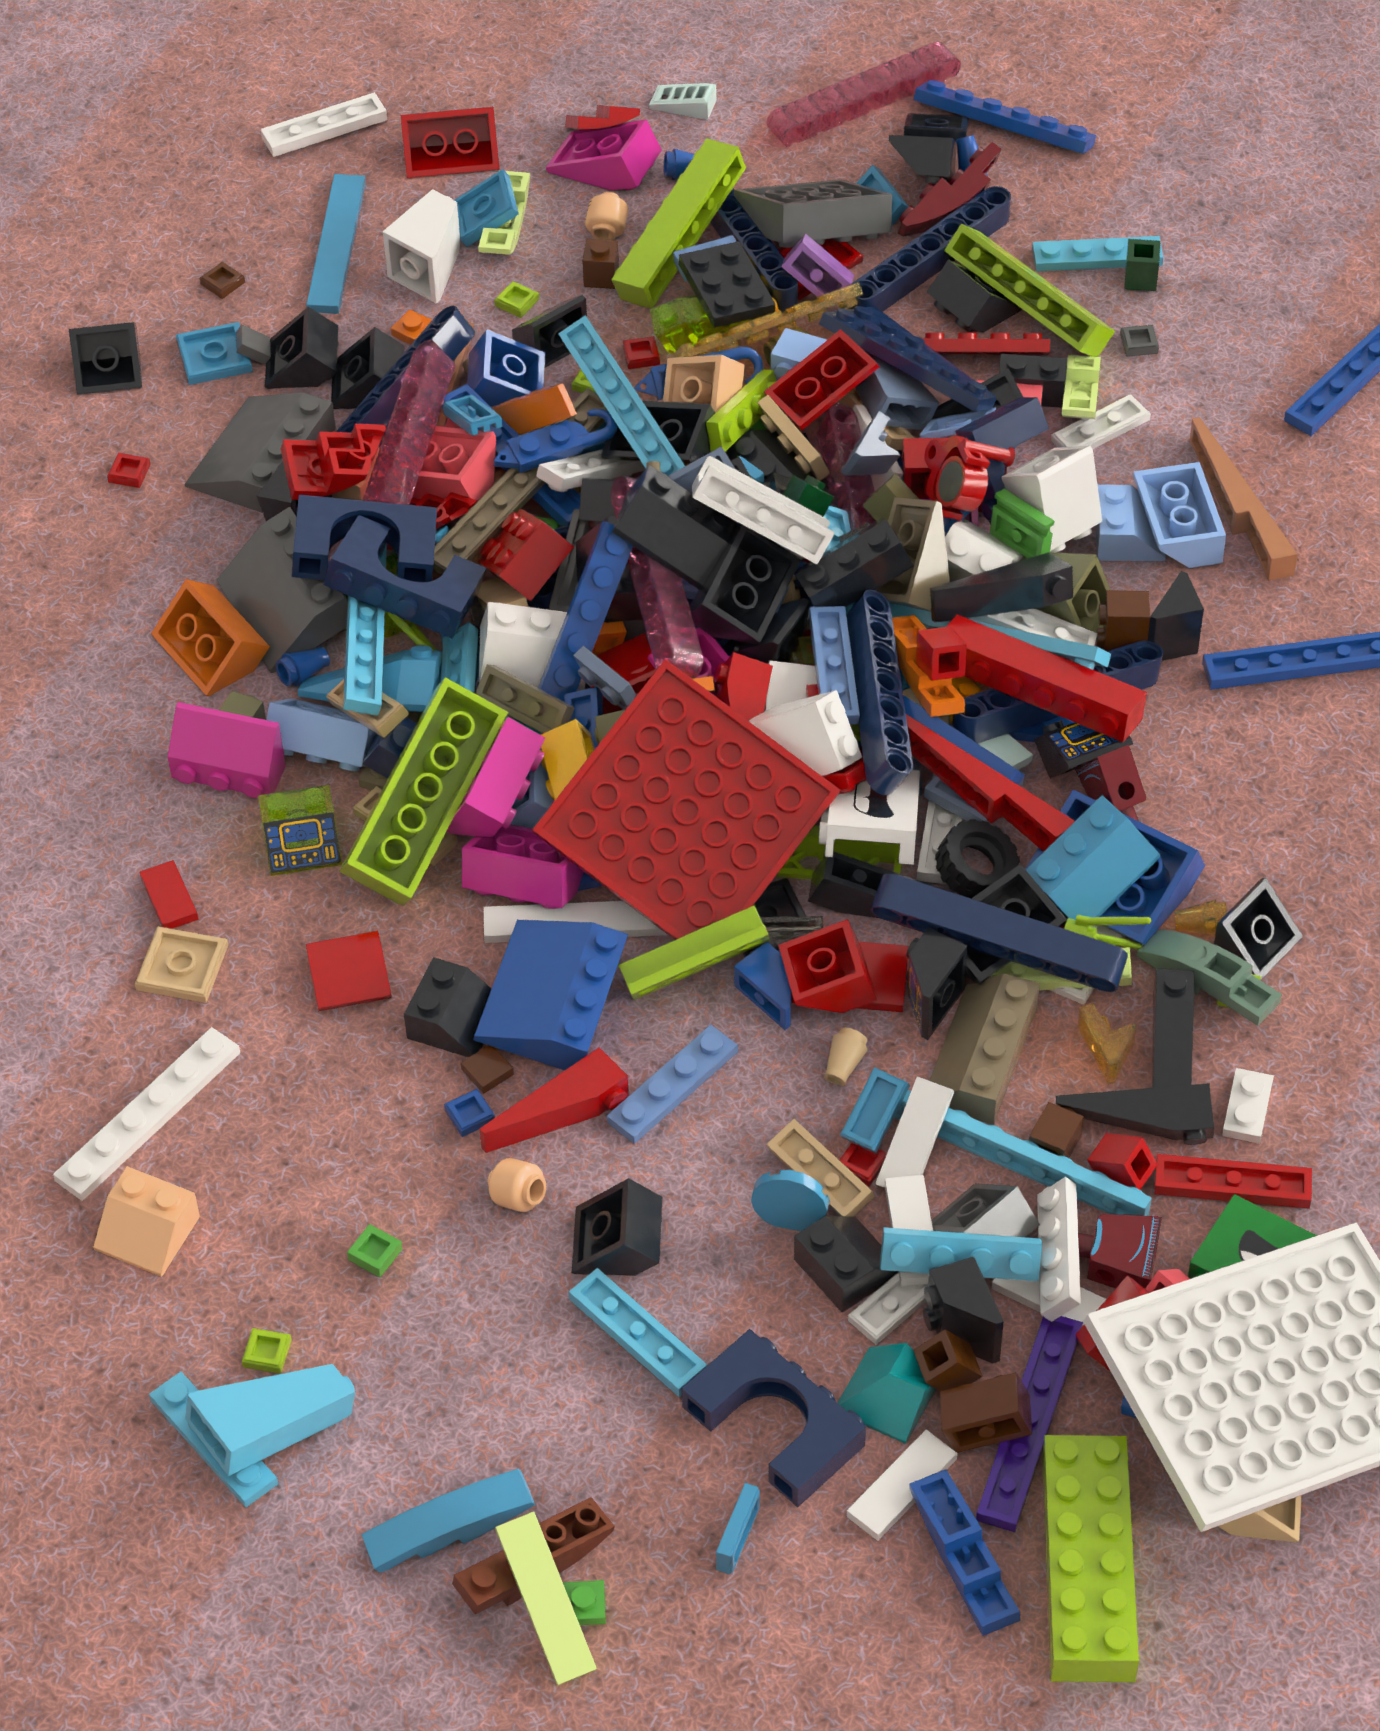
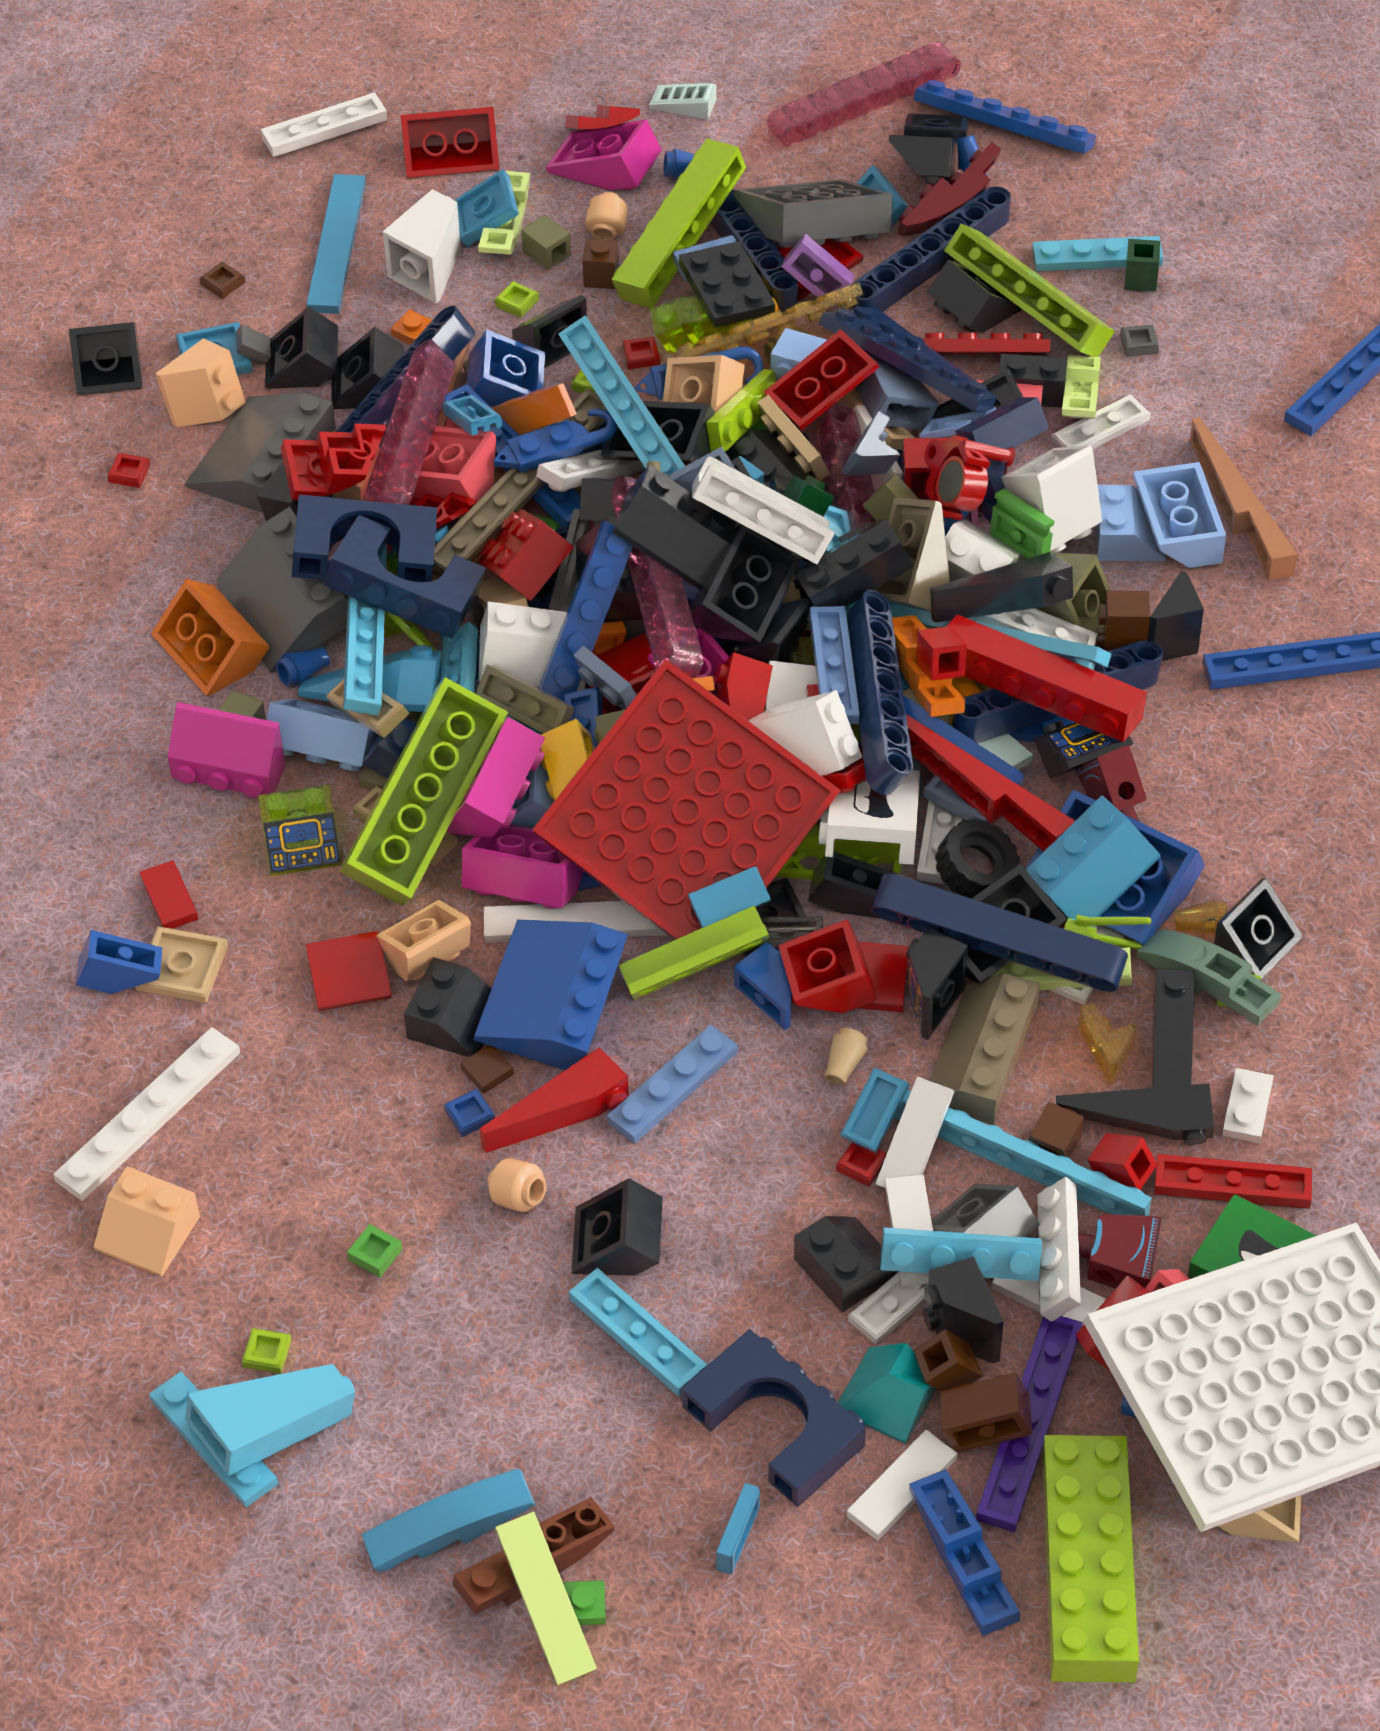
(116, 963): none -> blue slope
(201, 385): none -> light nougat slope
(429, 933): none -> light nougat slope
(546, 242): none -> olive brick
(729, 897): none -> dark azure tile
(789, 1199): dark azure tile -> none
(805, 1154): tan plate -> none

